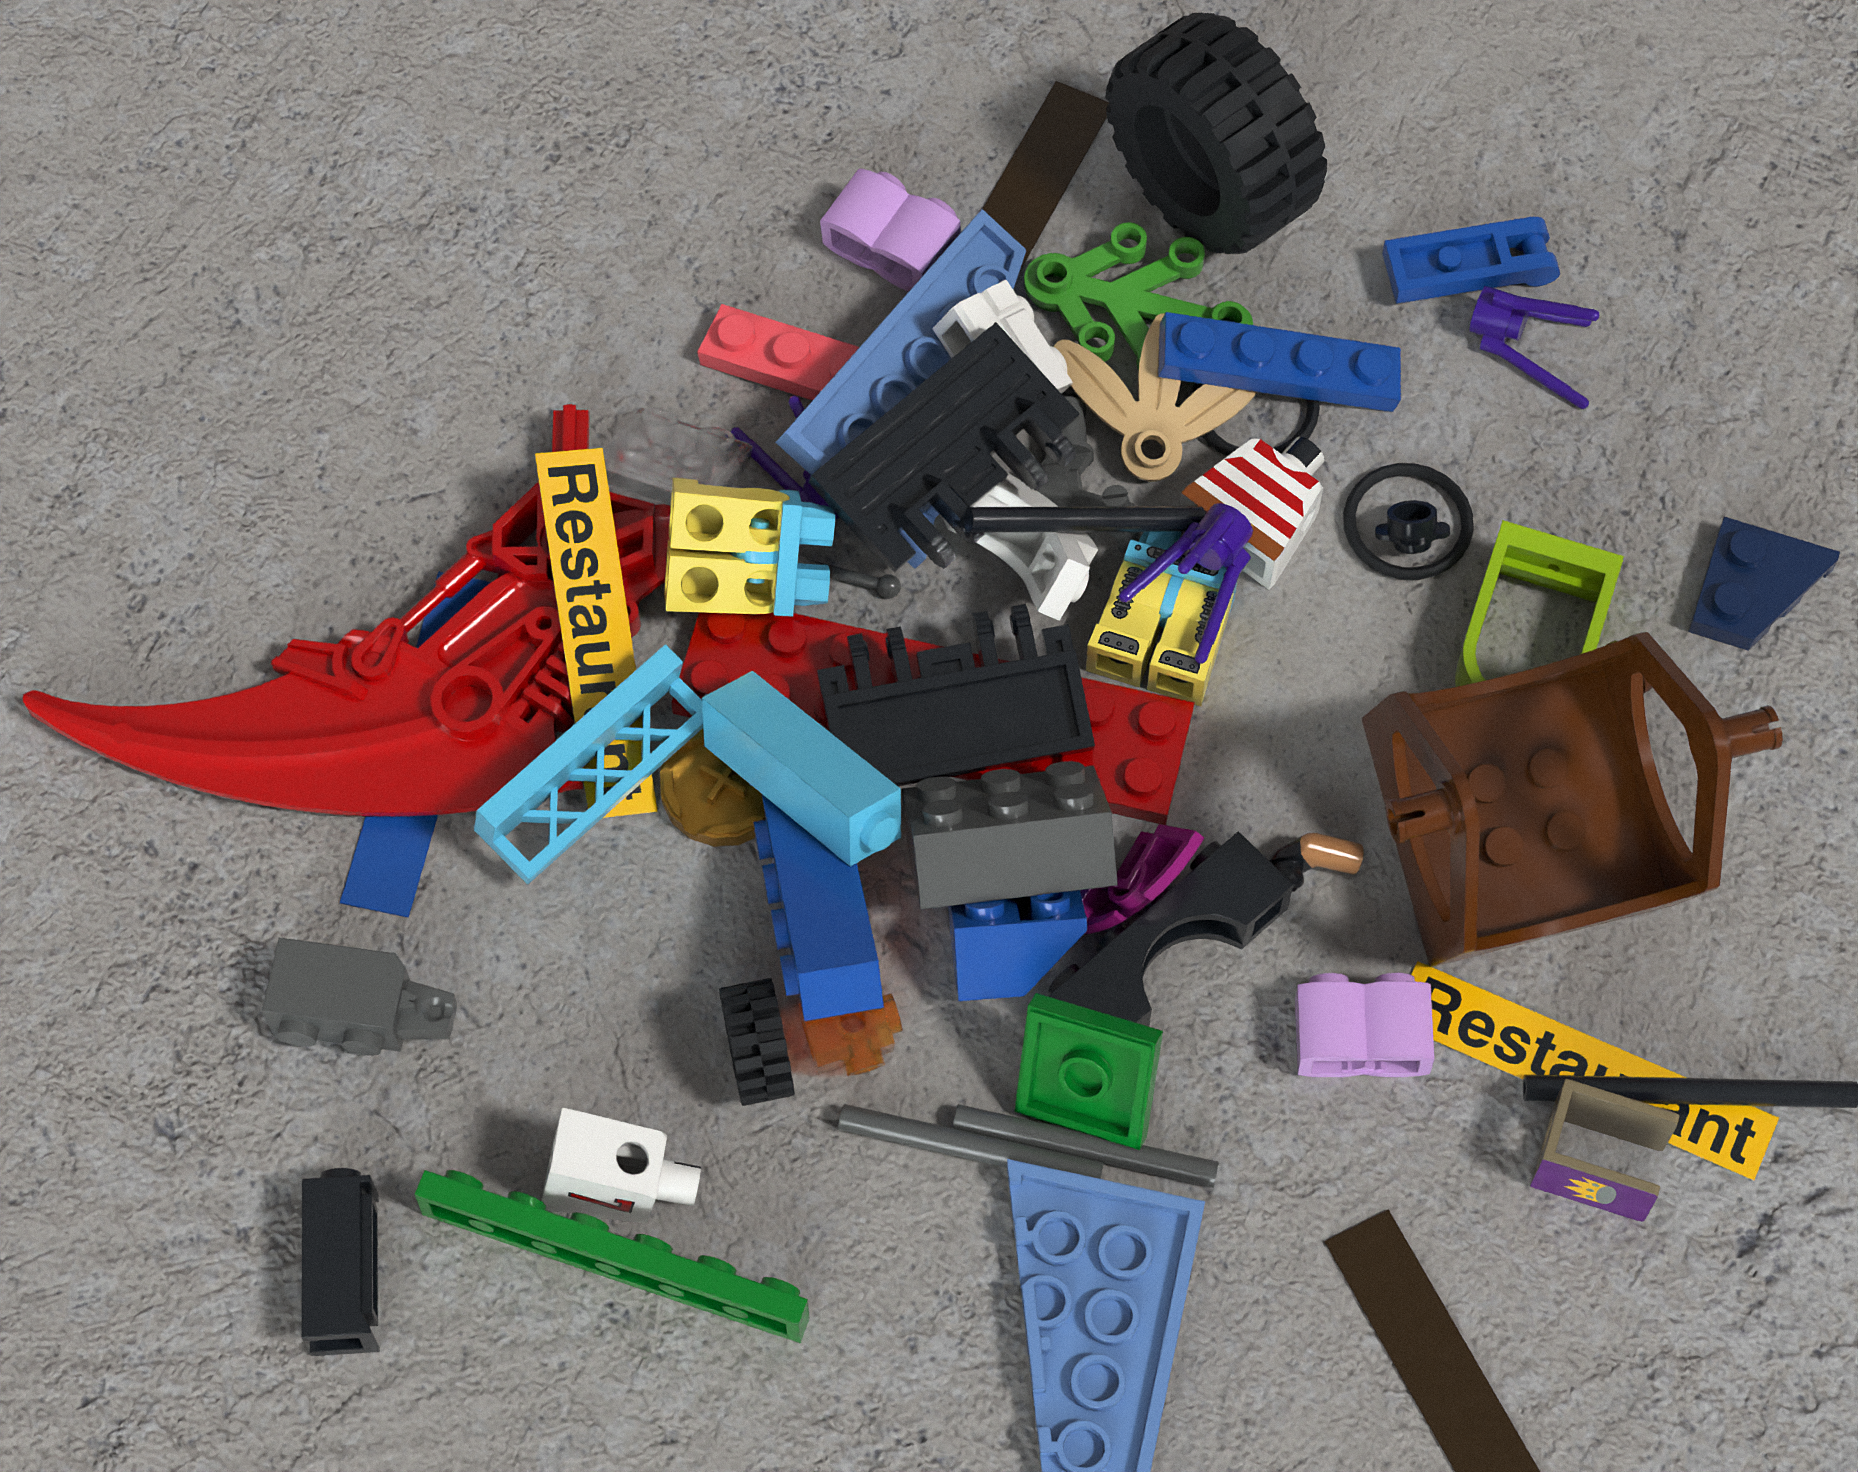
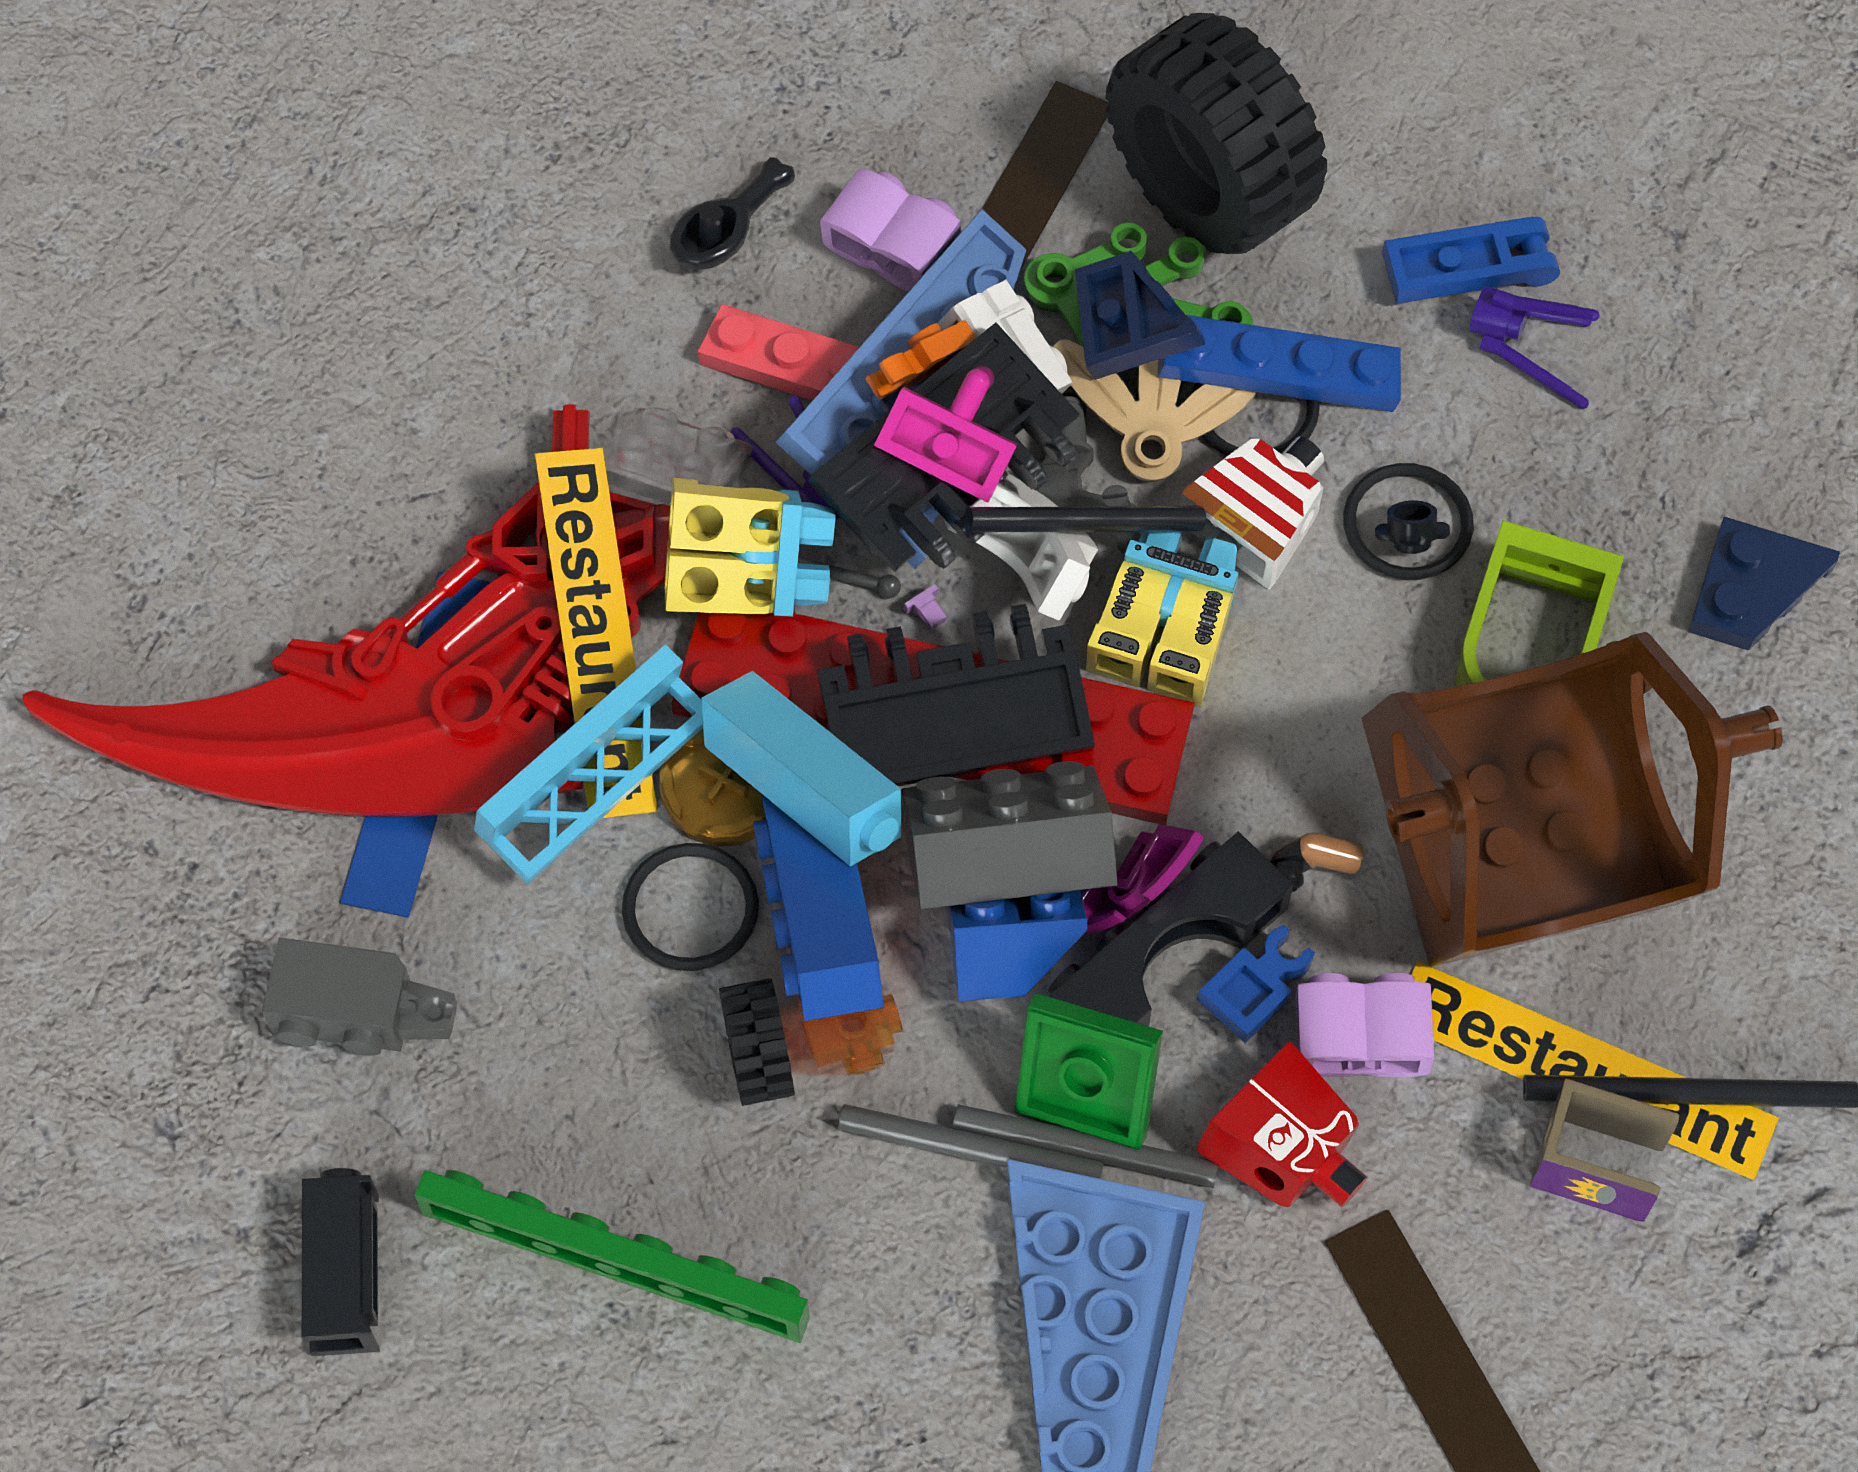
(591, 1163): white torso -> none
(700, 962): none -> black tyre
(719, 227): none -> black piece
(926, 608): none -> lavender piece
(927, 354): none -> orange plate
(947, 439): none -> dark pink plate
(1128, 317): none -> dark blue wing
(1211, 543): dark purple plant -> none
(1252, 989): none -> blue plate
(1286, 1133): none -> red torso

